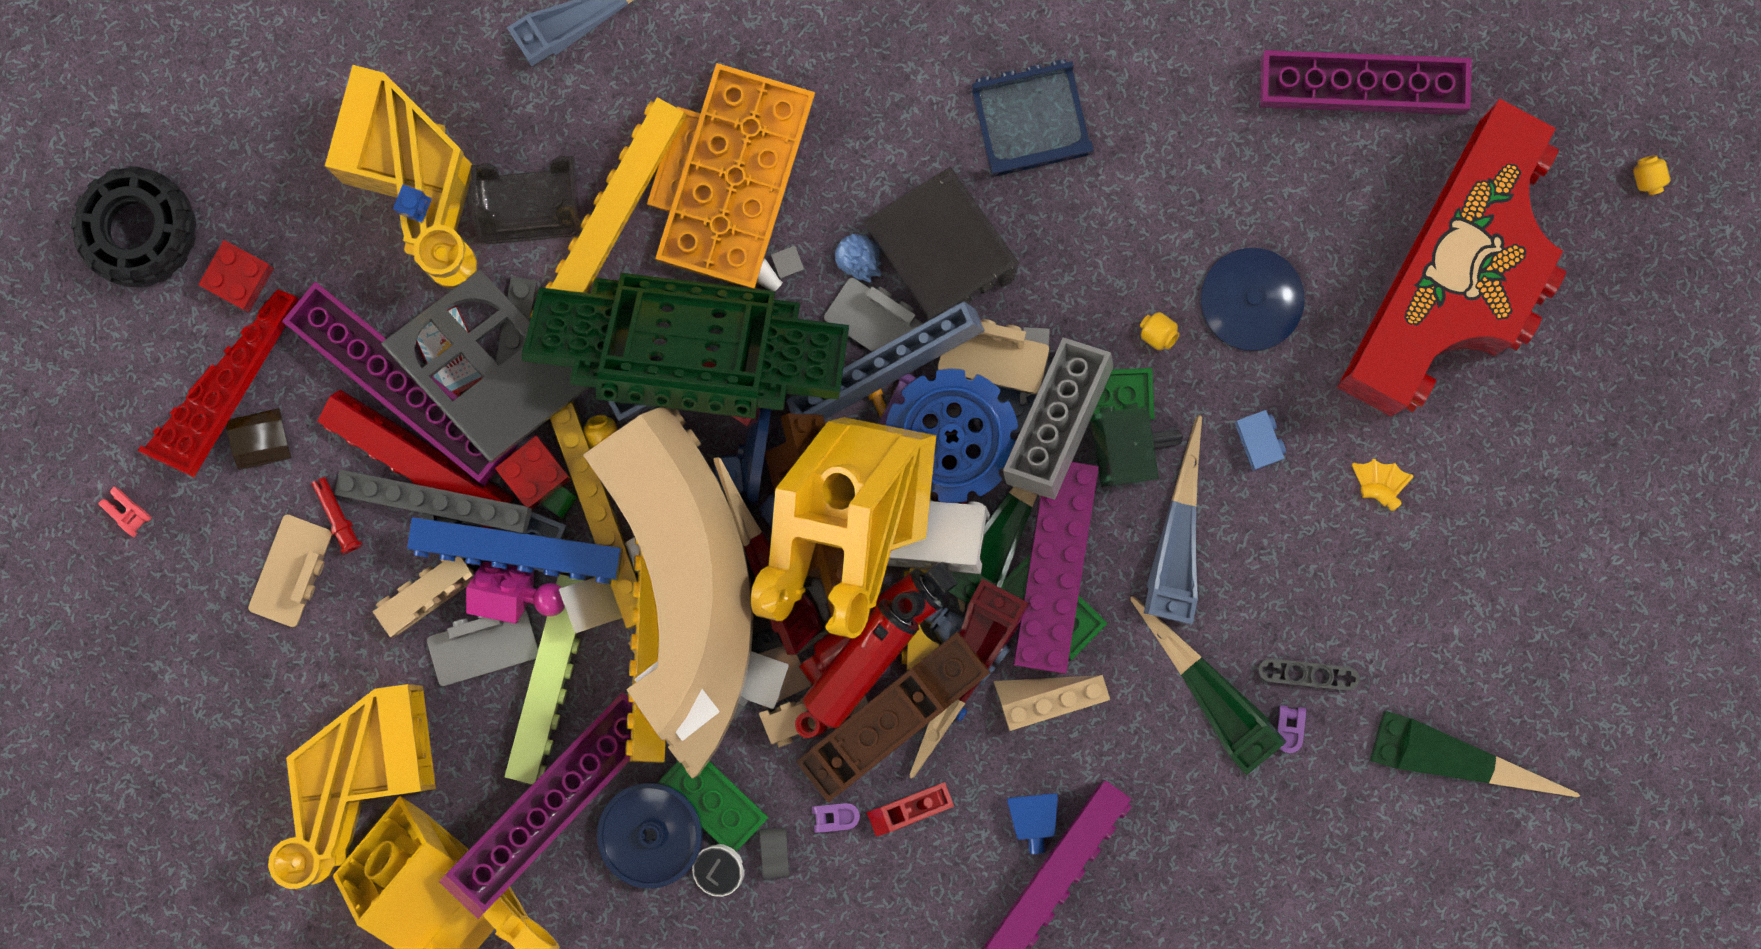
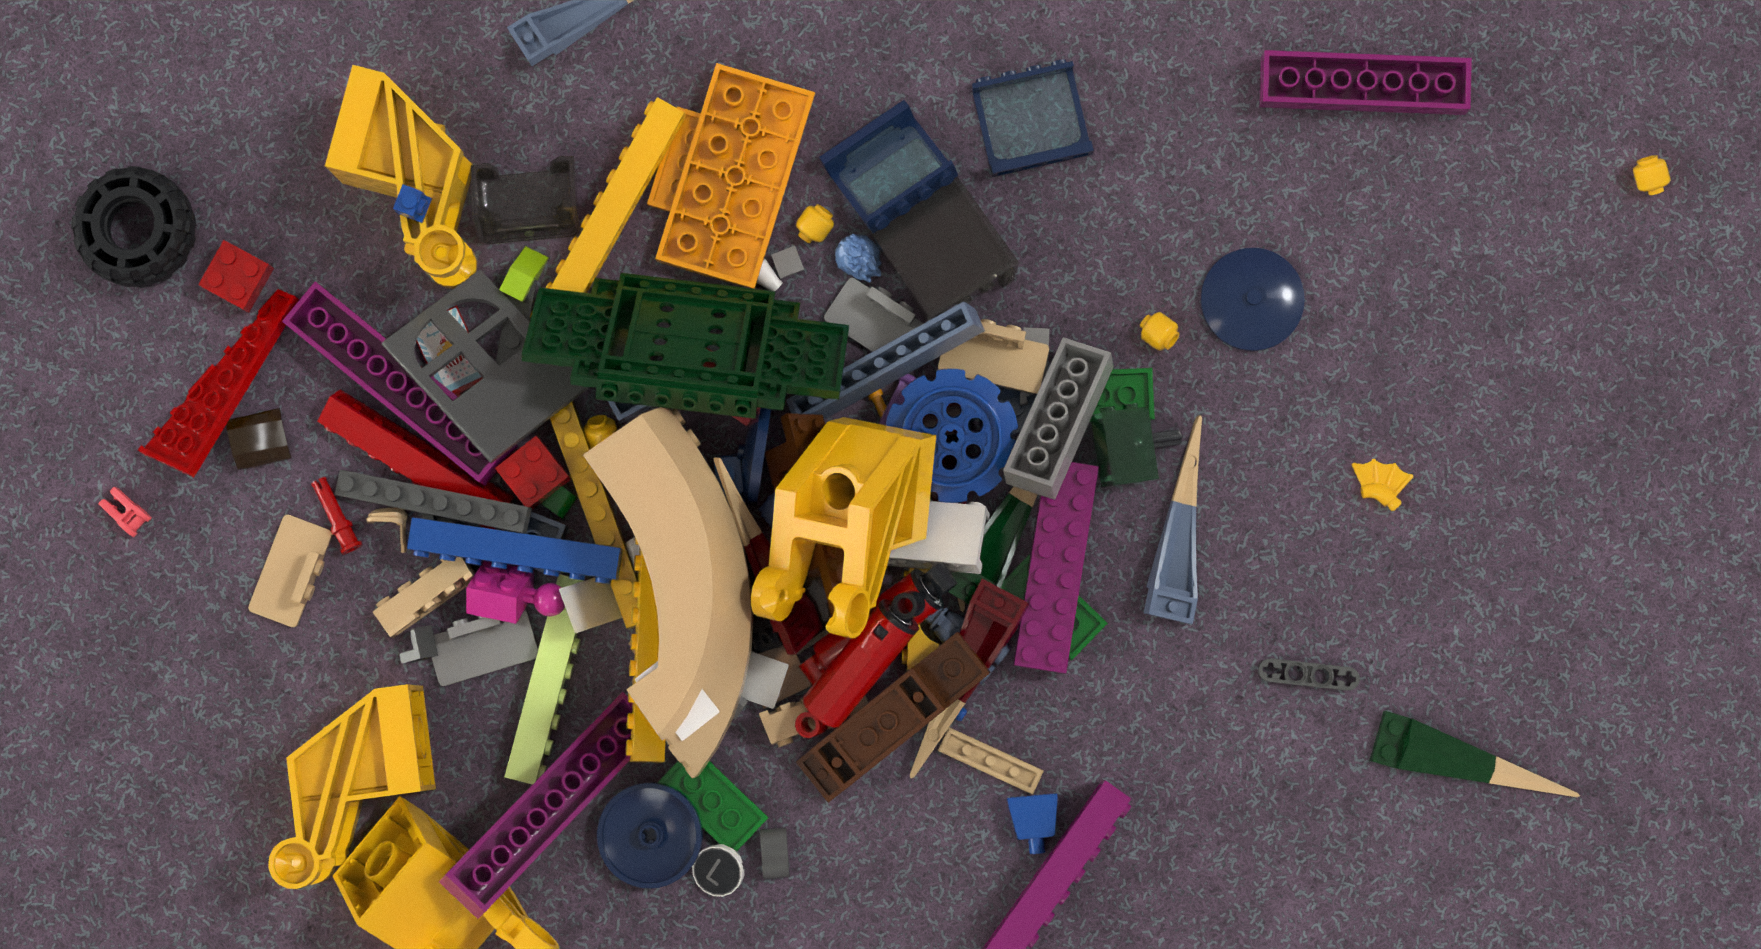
(393, 515): none -> tan piece
(423, 645): none -> dark grey panel
(523, 273): none -> lime slope
(814, 223): none -> yellow head
(845, 817): medium lavender plate -> none
(888, 167): none -> panel
(910, 809): red slope -> none
(990, 760): none -> tan tile
(1045, 698): tan wedge -> none
(1237, 722): dark green plate -> none
(1260, 440): medium blue brick -> none
(1292, 735): medium lavender plate -> none
(1469, 270): red brick -> none

